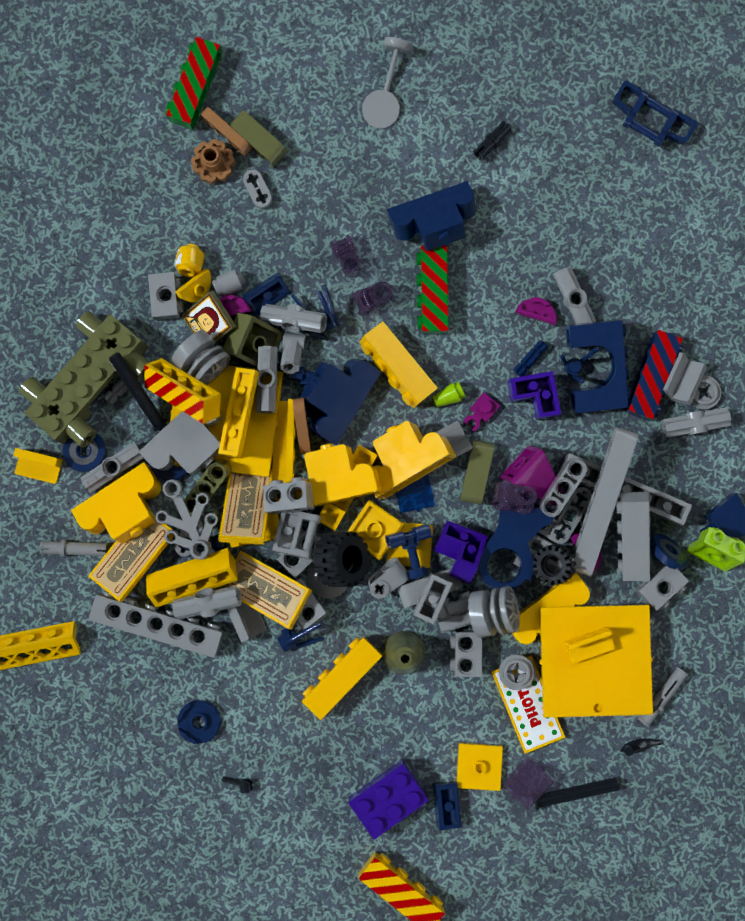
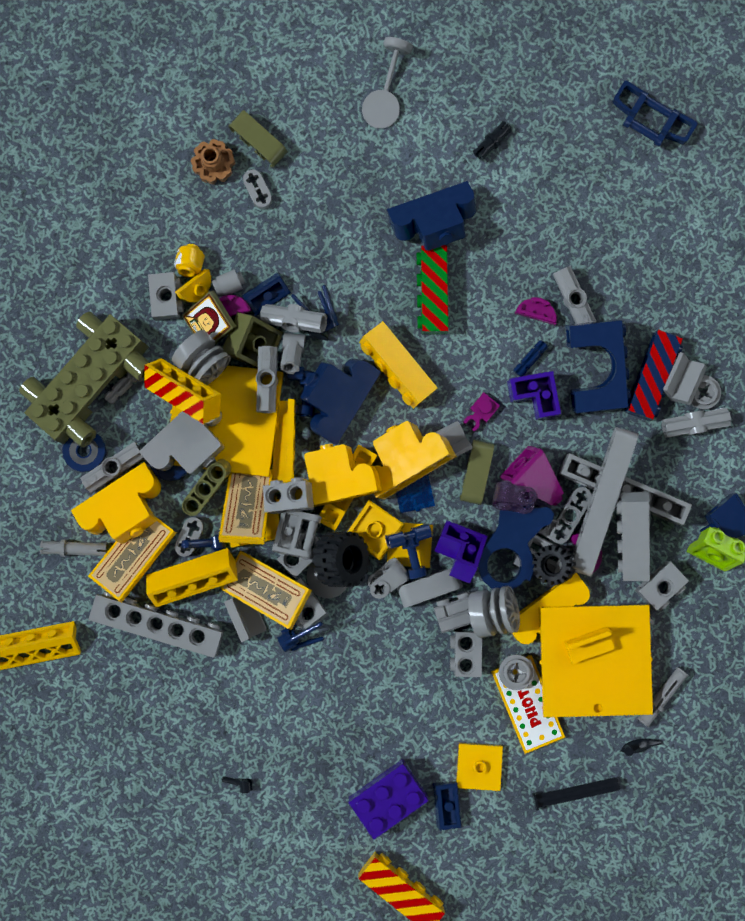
(37, 466): yellow panel -> none
(137, 391): black axle -> none
(188, 522): light grey plant -> none
(194, 83): green brick -> none
(207, 602): light grey piece -> none
(208, 712): dark blue tile -> none
(224, 129): medium nougat beam -> none
(238, 412): yellow fence -> none
(301, 425): medium nougat beam -> none
(342, 677): yellow brick -> none
(346, 253): clear purple piece -> none
(371, 298): clear purple piece -> none
(403, 643): olive cone -> none
(432, 598): light grey brick -> none
(449, 395): lime cone -> none
(527, 782): clear purple piece -> none
(562, 498): light grey beam -> none
(574, 366): dark blue plant -> none
(669, 552): dark blue tile -> none

